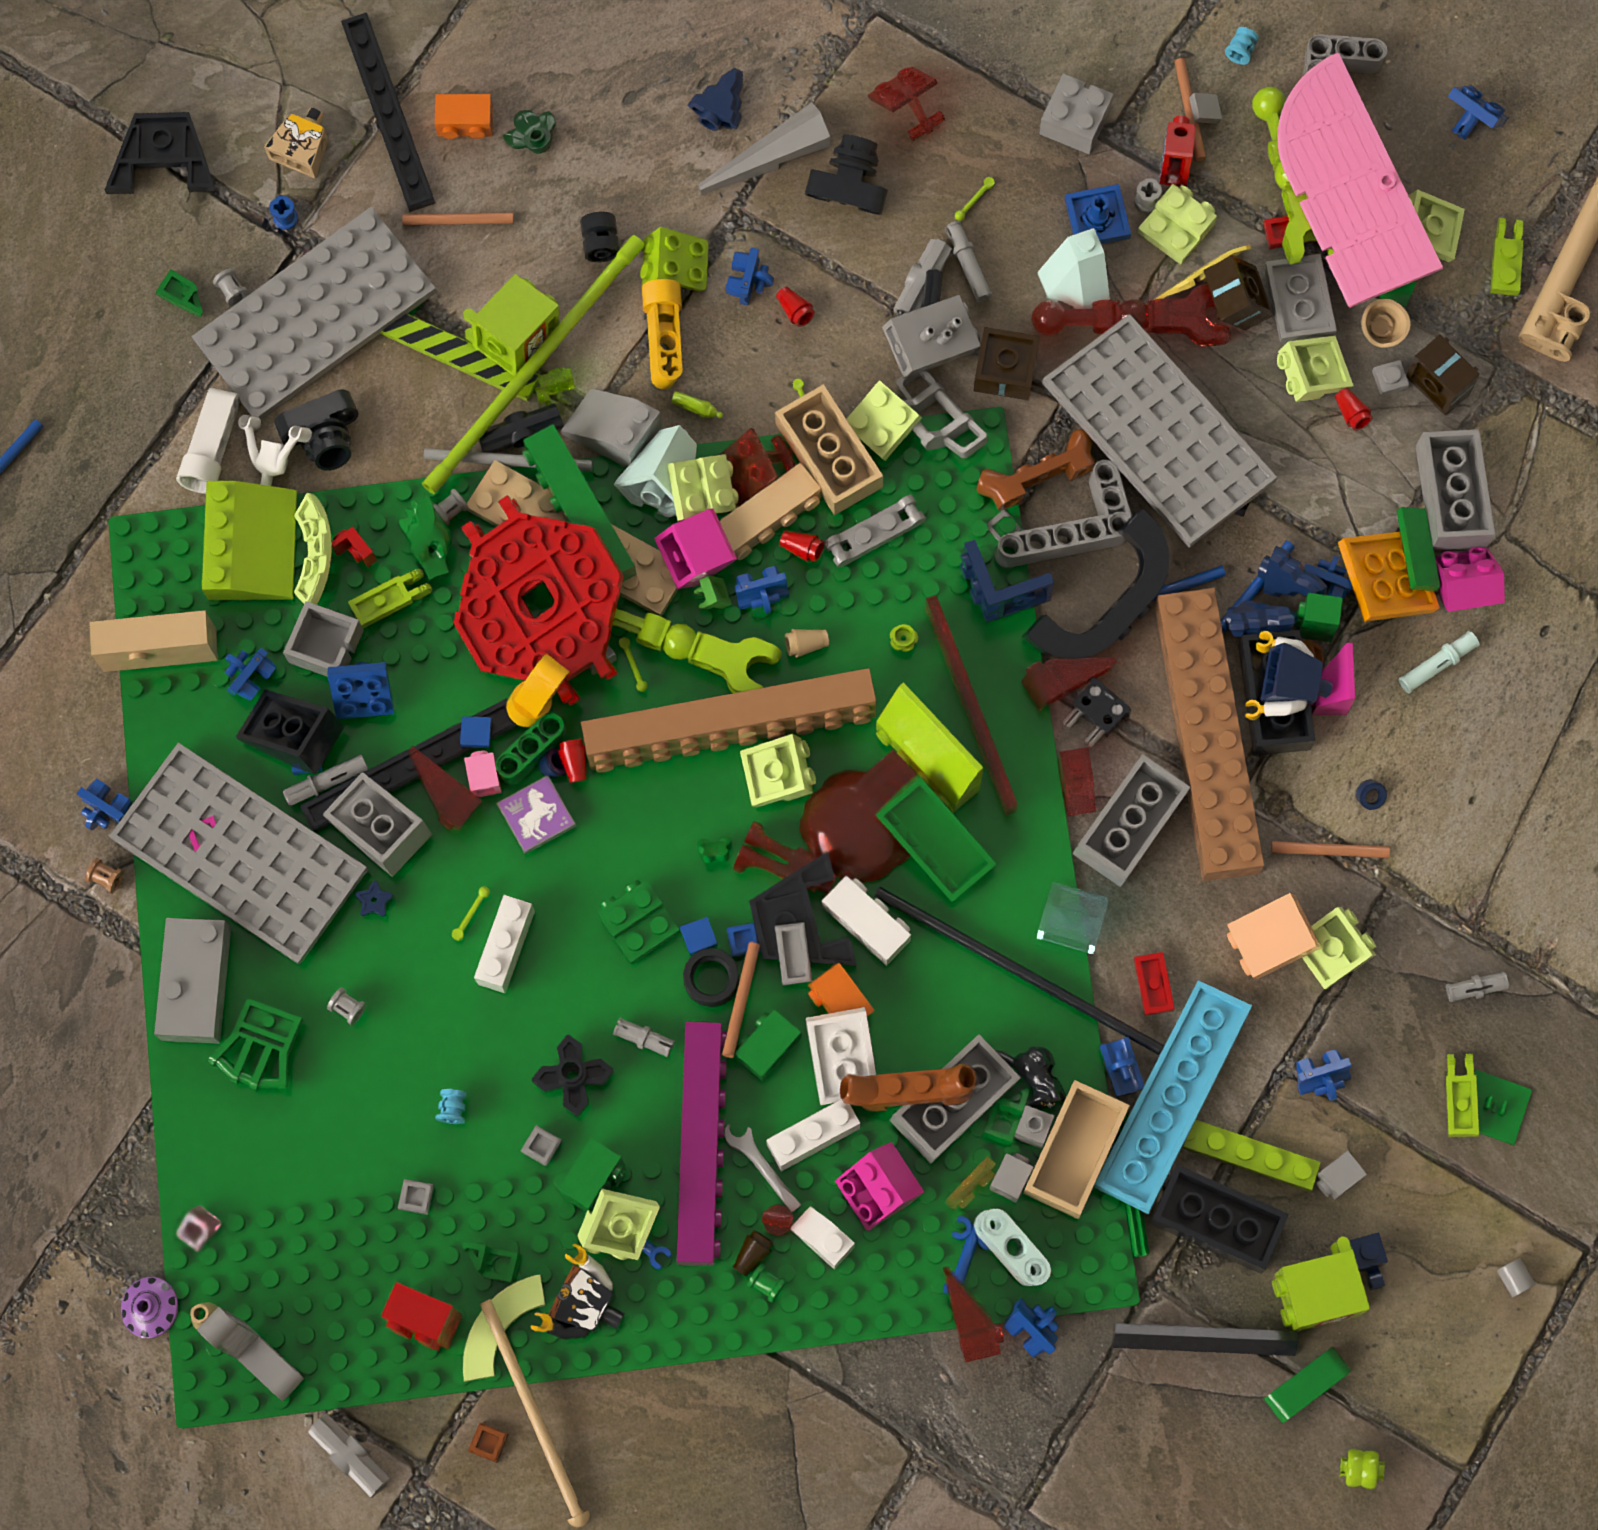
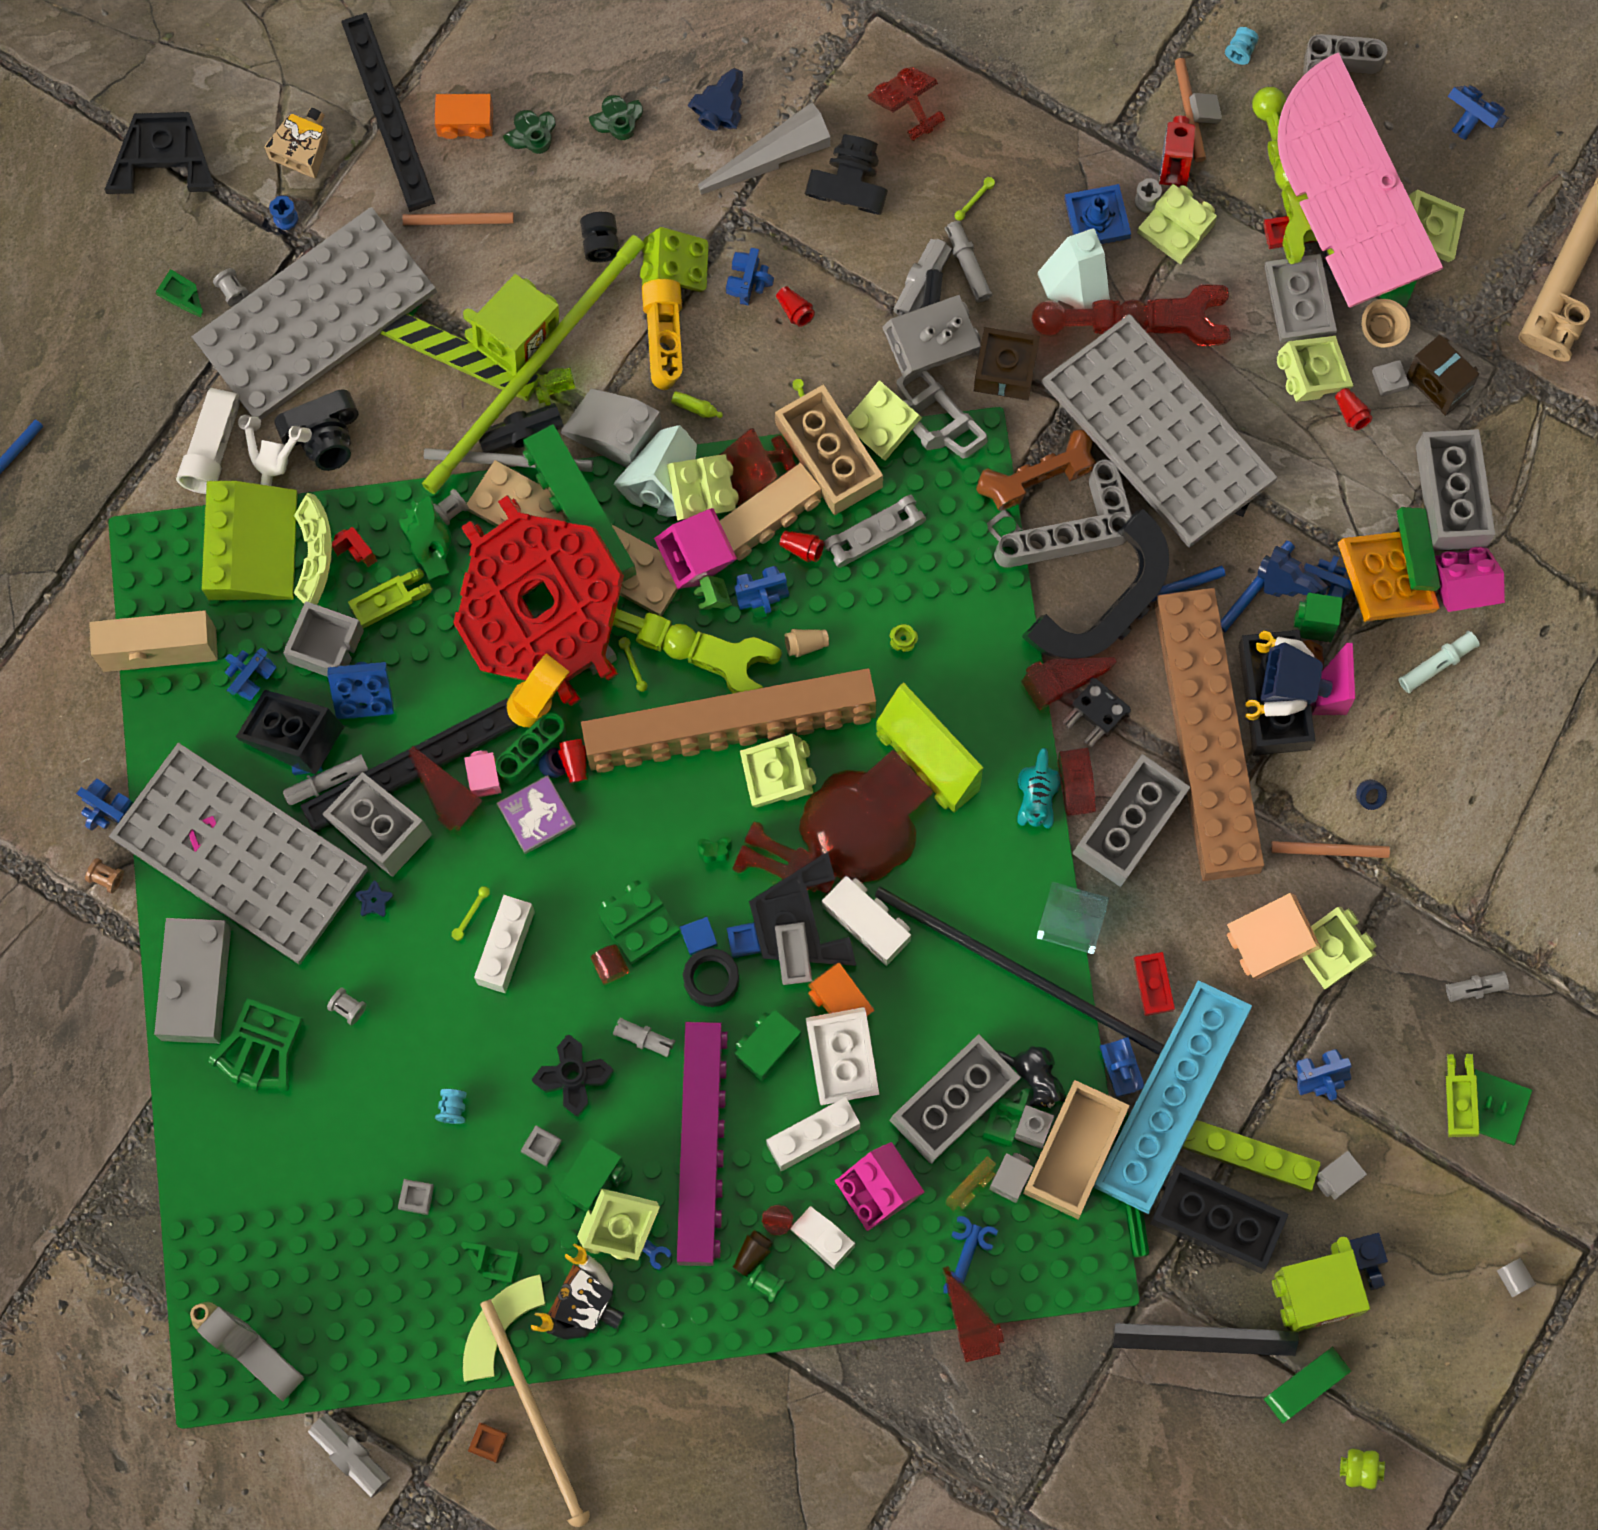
(161, 1307): medium lavender dish -> none
(197, 1227): slope -> none
(420, 1315): red brick -> none
(476, 732): blue tile -> none
(609, 964): none -> clear red brick
(617, 117): none -> dark green plate
(741, 1000): nougat bar -> none
(748, 1147): light grey piece -> none
(907, 1088): dark orange plate -> none
(935, 838): green slope -> none
(971, 705): clear red tile -> none
(1004, 601): dark blue bracket -> none
(1027, 1254): light aqua piece -> none
(1037, 1323): blue hips -> none
(1038, 786): none -> teal animal
(1076, 114): light grey piece -> none
(1189, 282): light yellow piece -> none
(1238, 293): dark brown container -> none
(1259, 617): dark blue rock -> none
(1507, 260): lime hinge -> none

